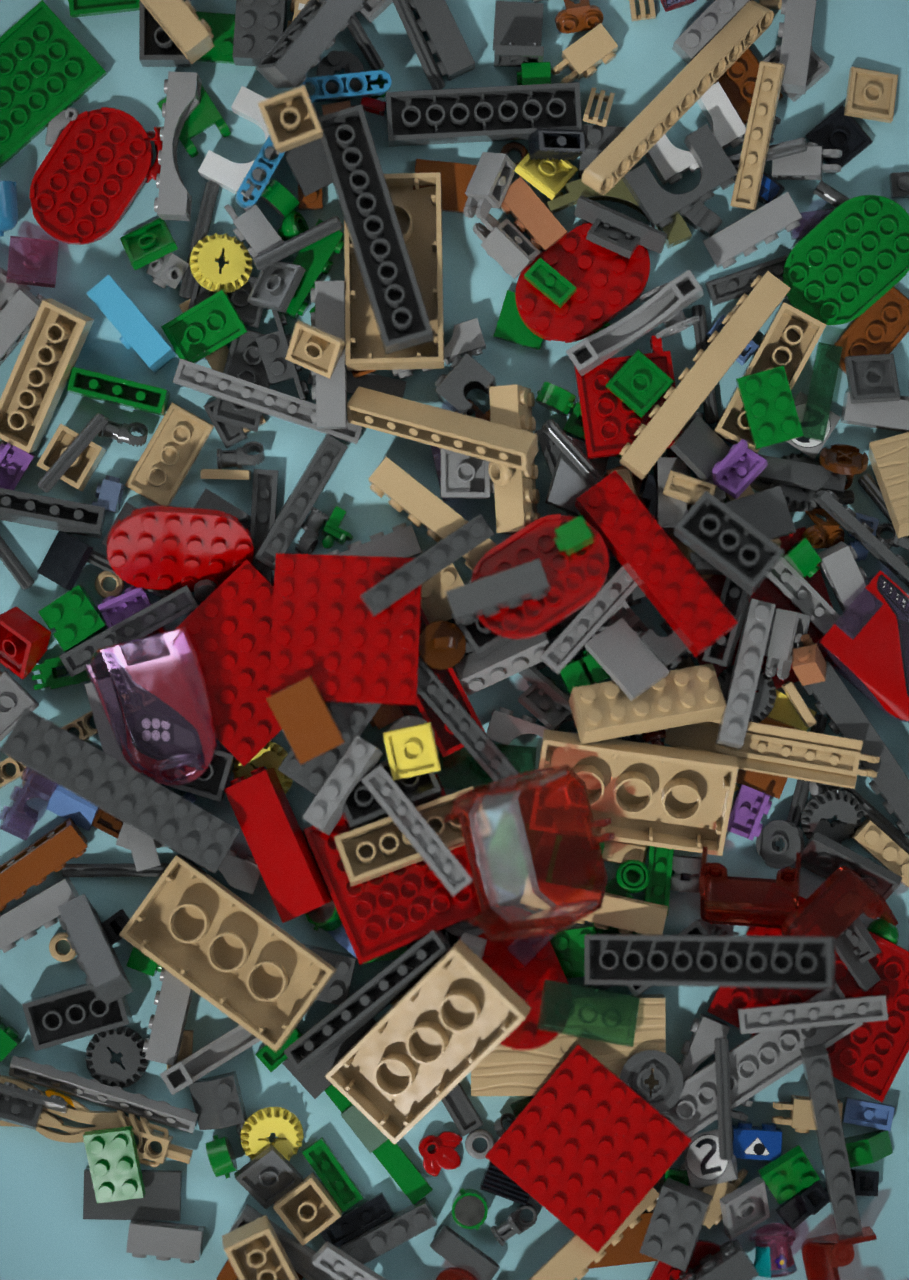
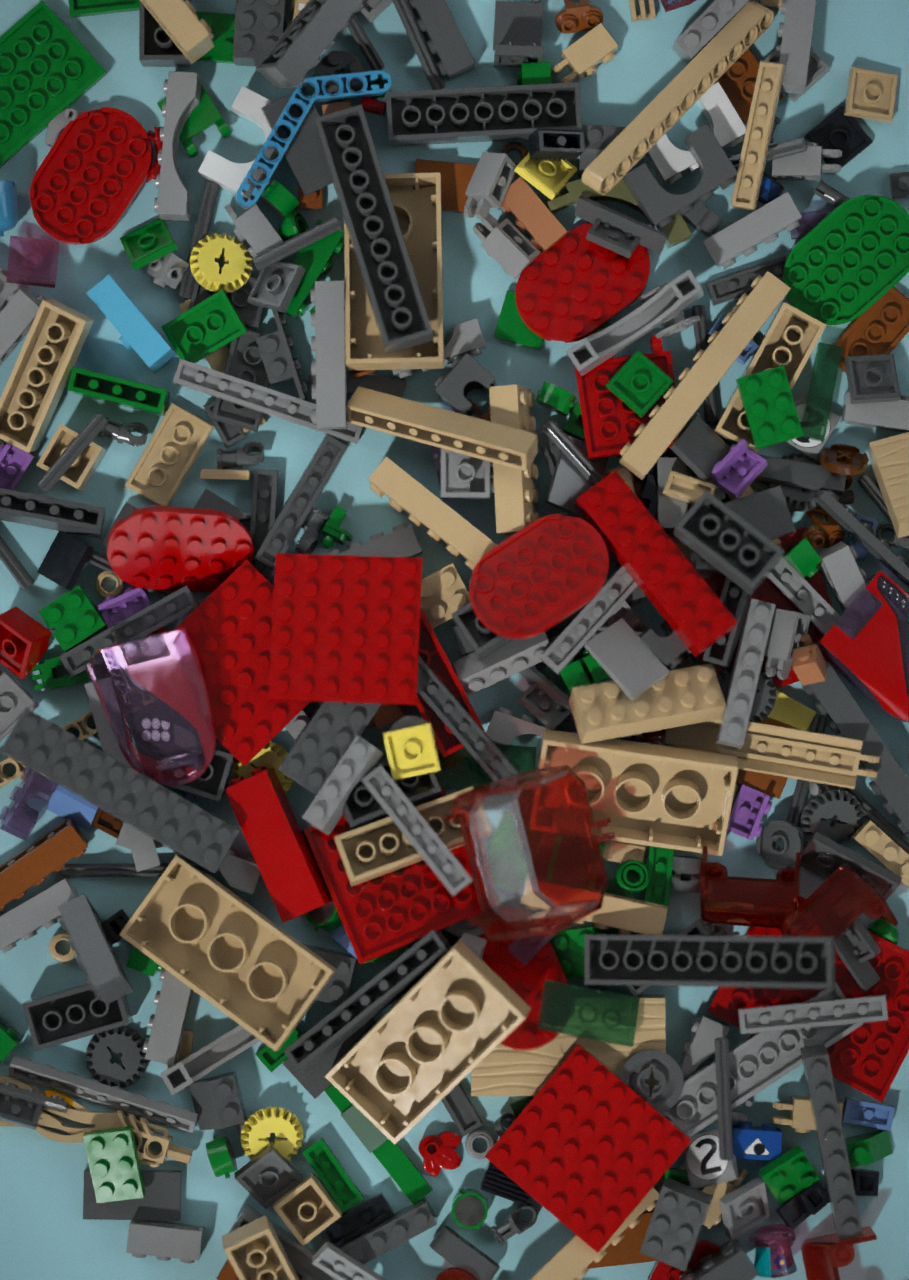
(109, 494): sand blue brick -> none
(203, 589): dark grey tile -> none
(290, 119): tan brick -> none
(305, 720): dark orange tile -> none
(314, 349): tan slope -> none
(427, 565): dark grey plate -> none
(441, 645): reddish brown tile -> none
(498, 591): dark grey brick -> none
(500, 473): tan piece -> none
(550, 282): green plate -> none
(573, 536): green brick -> none
(601, 97): tan tile -> none
(799, 704): tan tile -> none

